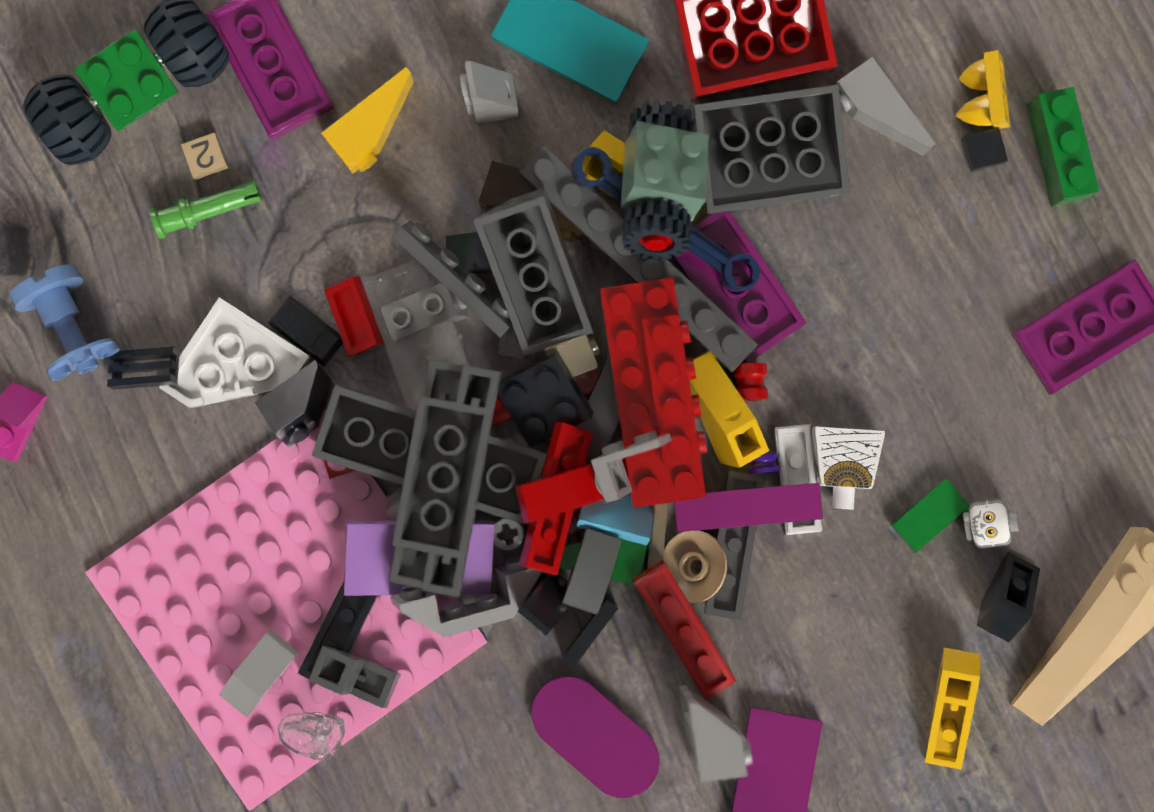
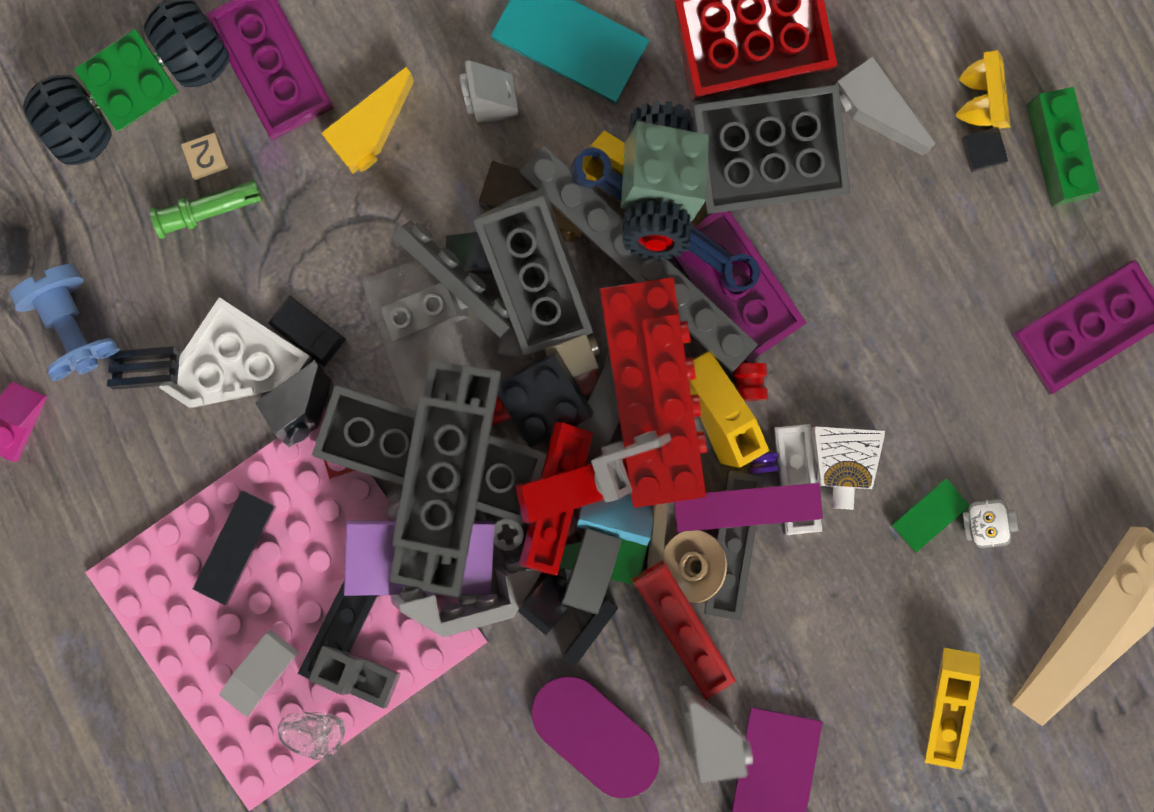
(234, 547): none -> black tile
(354, 316): red tile -> none
(1009, 598): black slope -> none

